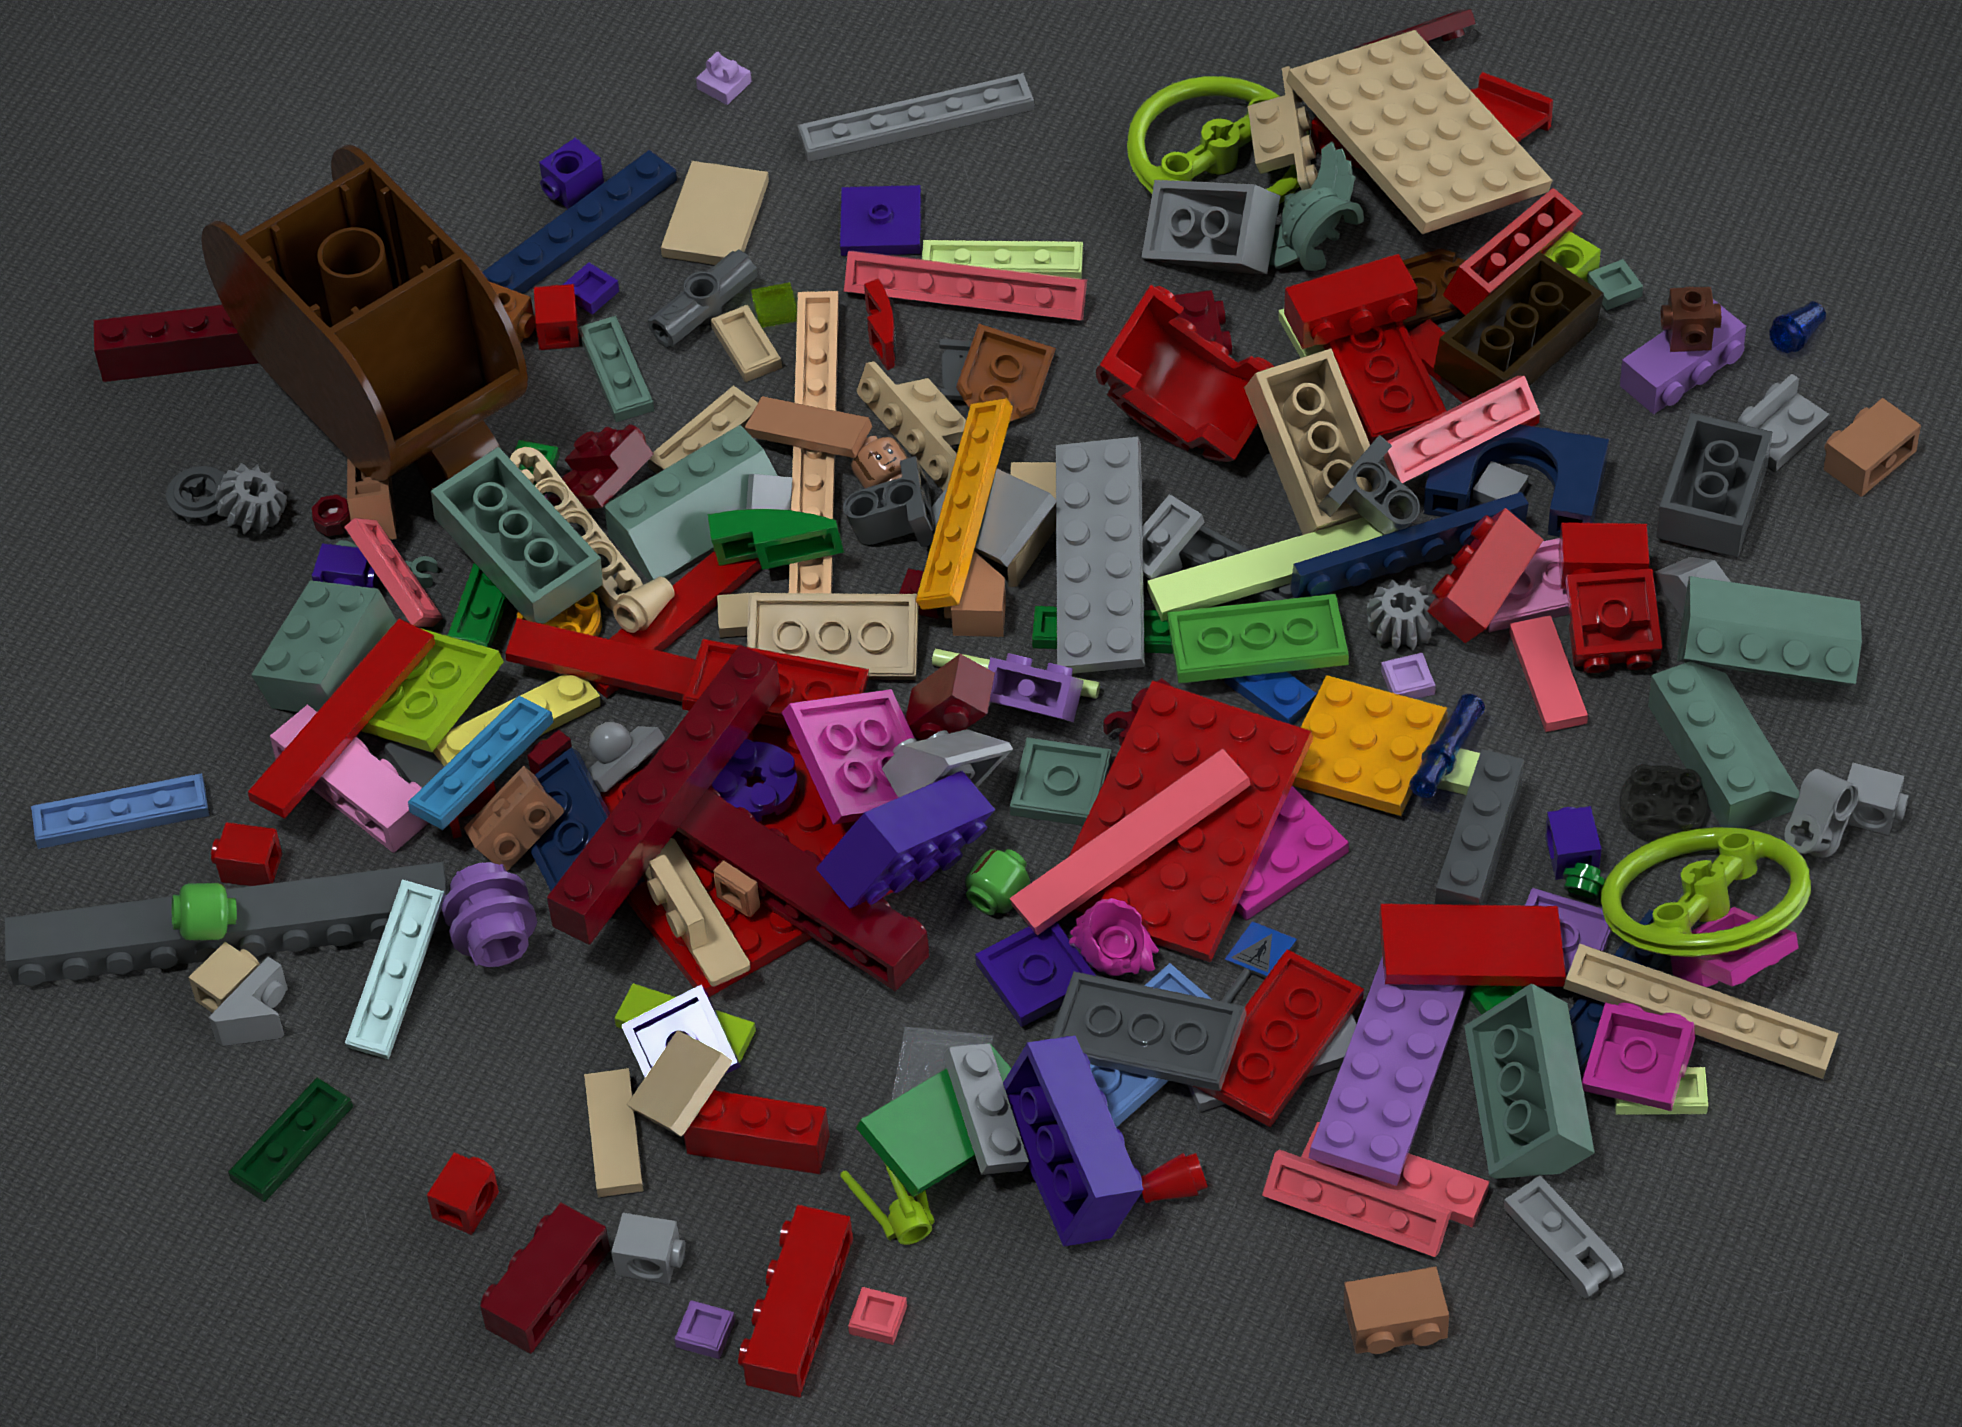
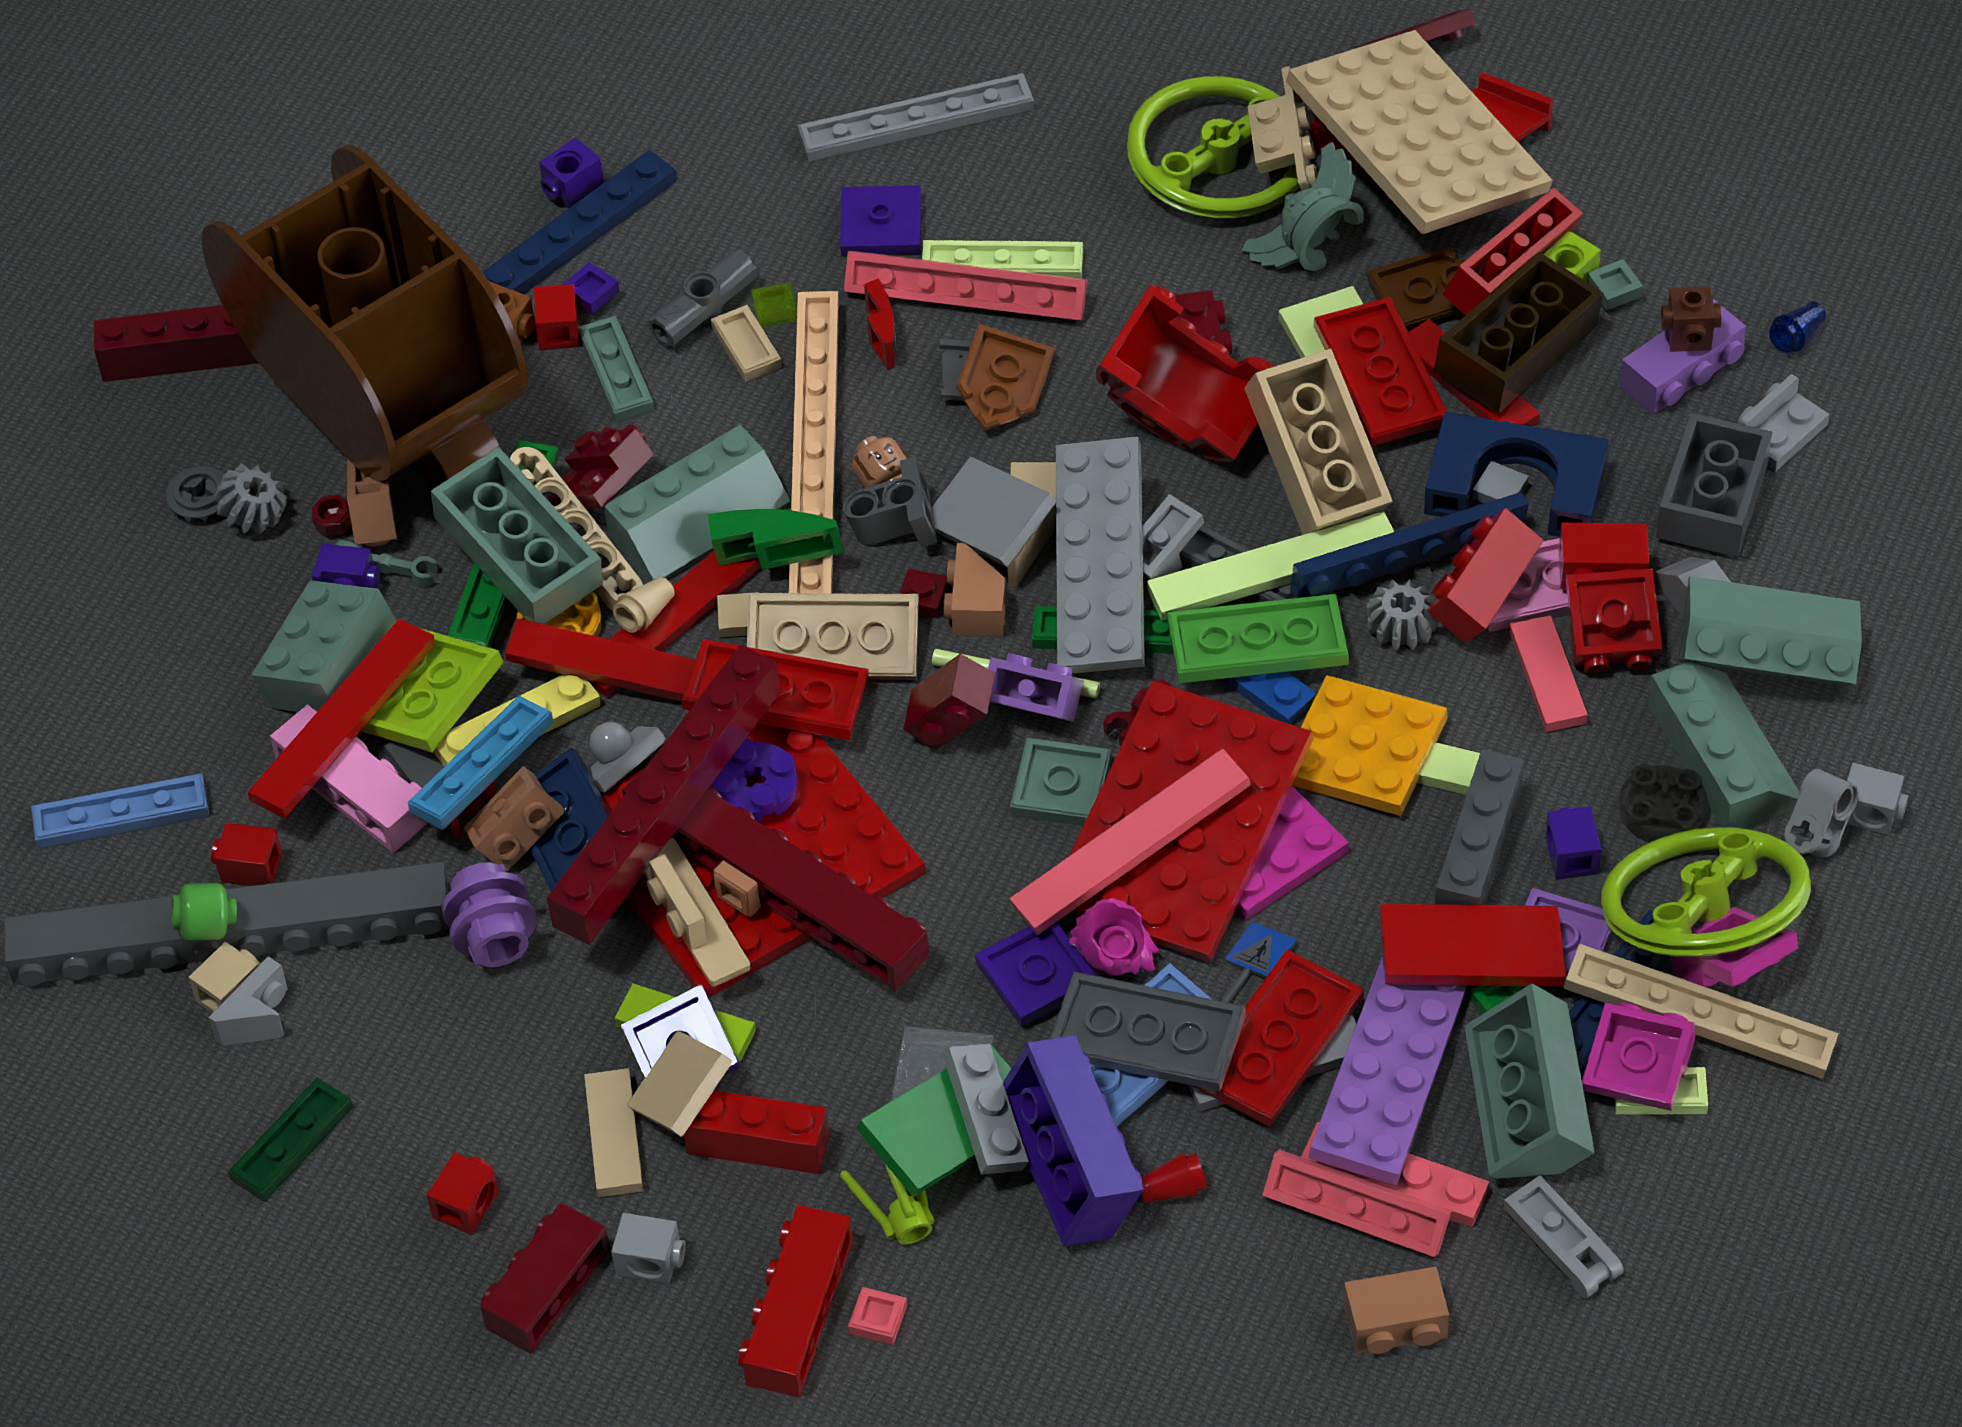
(393, 572): coral tile -> none
(395, 969): light aqua tile -> none
(548, 751): dark red plate -> none
(705, 1329): medium lavender tile -> none
(714, 212): tan tile -> none
(718, 418): tan plate -> none
(723, 78): lavender tile -> none
(769, 492): light grey tile -> none
(808, 427): nougat tile -> none
(846, 747): dark pink plate -> none
(906, 840): dark purple brick -> none
(917, 418): tan bracket -> none
(942, 755): light grey slope -> none
(964, 504): light orange tile -> none
(995, 880): bright green head -> none
(1211, 225): light grey slope -> none
(1350, 301): red brick -> none
(1385, 491): dark grey tile -> none
(1408, 676): lavender tile -> none
(1429, 775): clear blue pin -> none
(1460, 429): coral plate -> none
(1583, 880): green plate -> none
(1871, 446): nougat brick -> none

